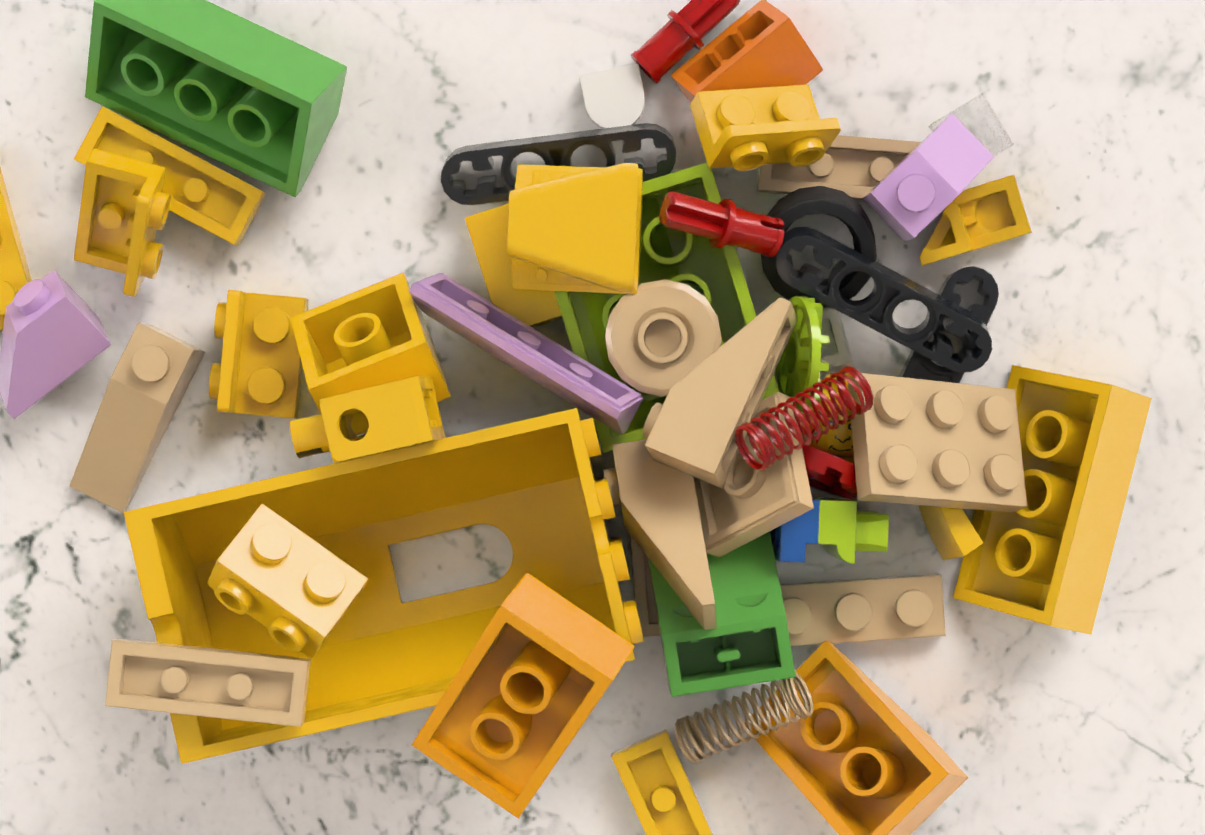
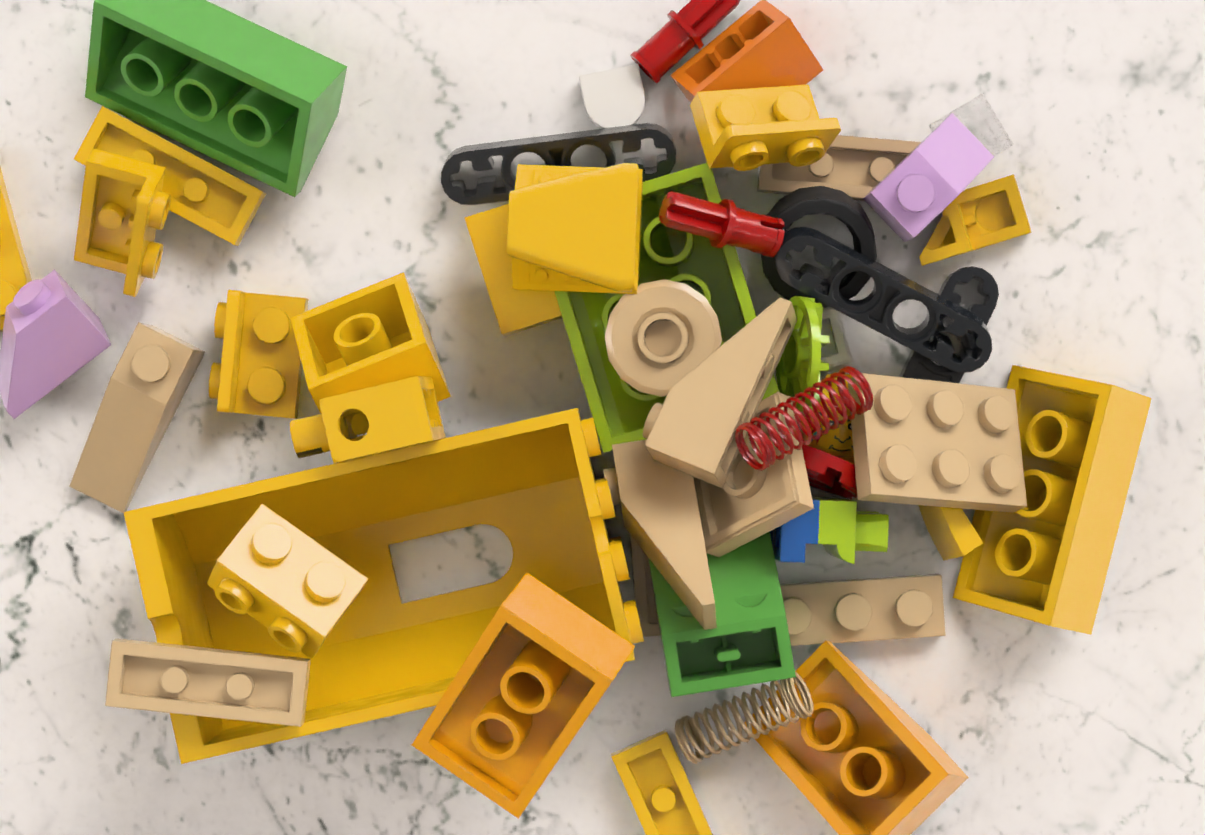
(527, 351): lavender slope -> none

